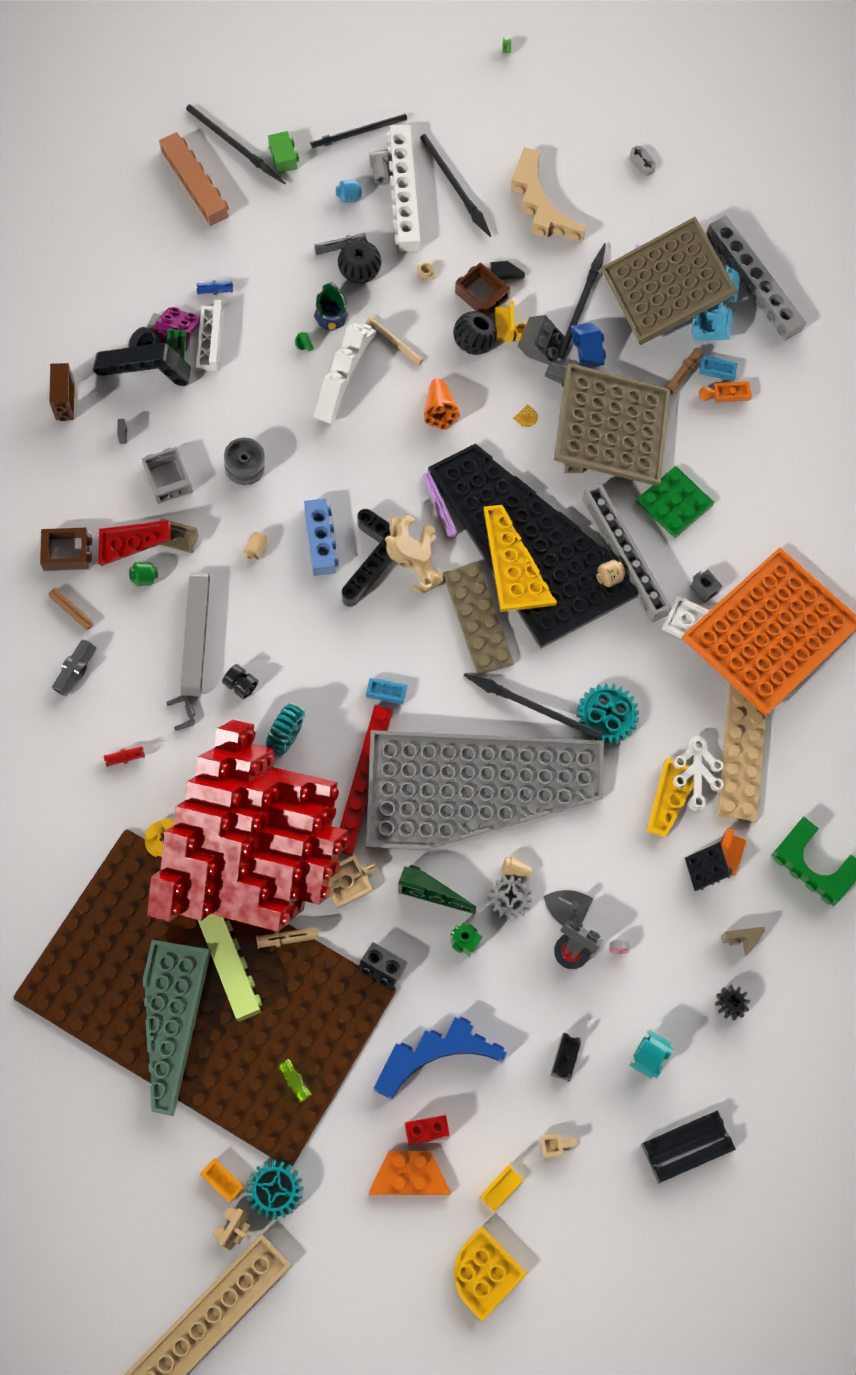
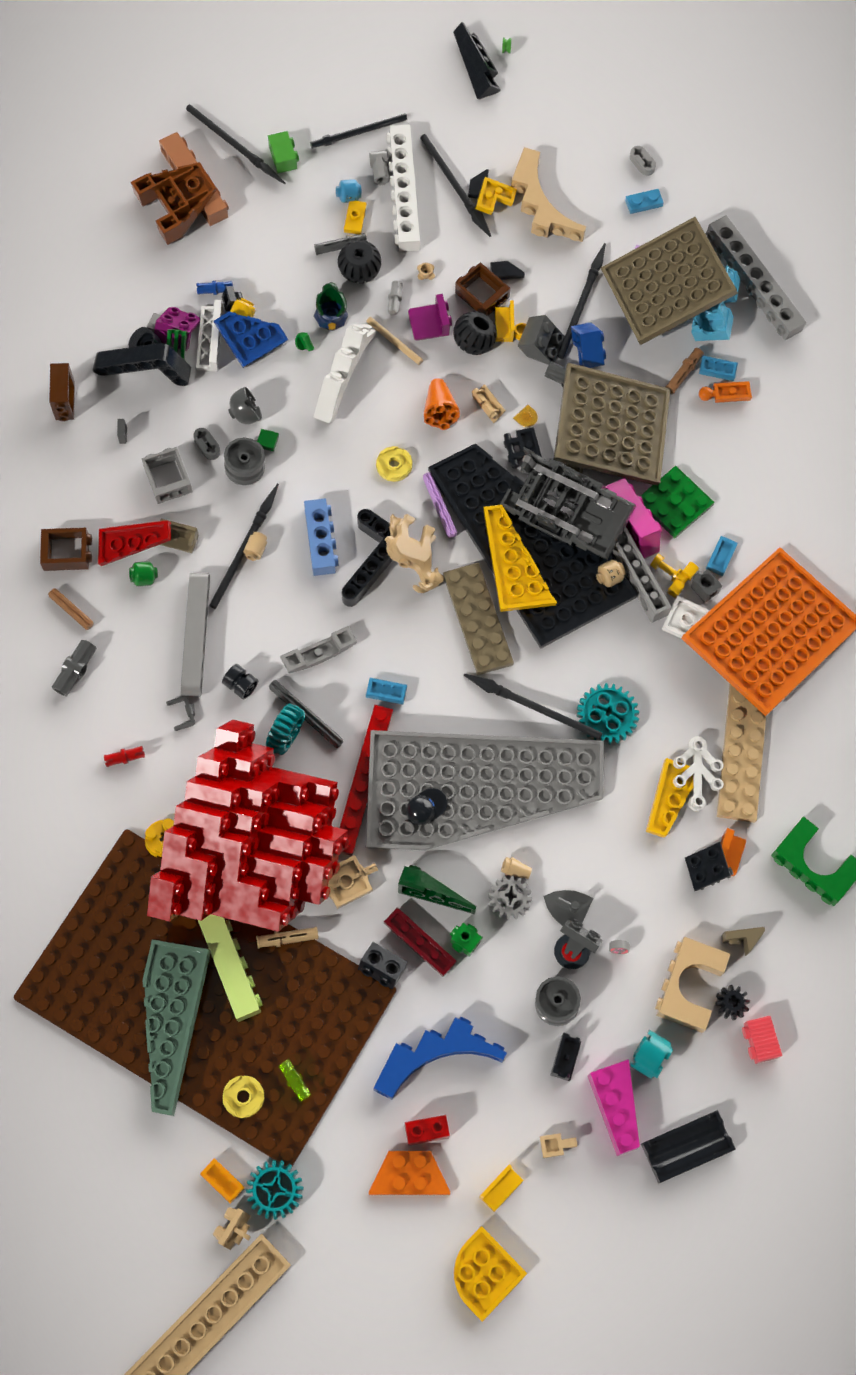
(180, 192): none -> dark orange wedge
(203, 446): none -> dark grey beam
(230, 297): none -> black tile
(243, 307): none -> yellow head
(243, 407): none -> dark grey cylinder
(249, 336): none -> blue plate
(255, 1100): none -> light yellow tile
(257, 522): none -> black piece
(268, 439): none -> green tile
(310, 717): none -> dark grey axle
(319, 652): none -> light grey slope
(355, 217): none -> yellow plate
(394, 297): none -> light grey axle
(394, 473): none -> light yellow tile
(420, 942): none -> dark red plate
(426, 806): none -> black cap
(430, 320): none -> magenta bracket
(476, 183): none -> black tile
(477, 62): none -> black wedge
(488, 403): none -> tan hinge
(494, 191): none -> yellow plate
(524, 438): none -> black plate
(557, 1013): none -> dark grey wheel
(597, 519): none -> dark grey piece
(616, 1103): none -> dark pink wedge
(641, 524): none -> dark pink wedge
(644, 201): none -> dark azure plate
(673, 1004): none -> tan arch
(679, 577): none -> yellow bar
(721, 555): none -> dark azure tile
(762, 1039): none -> coral brick

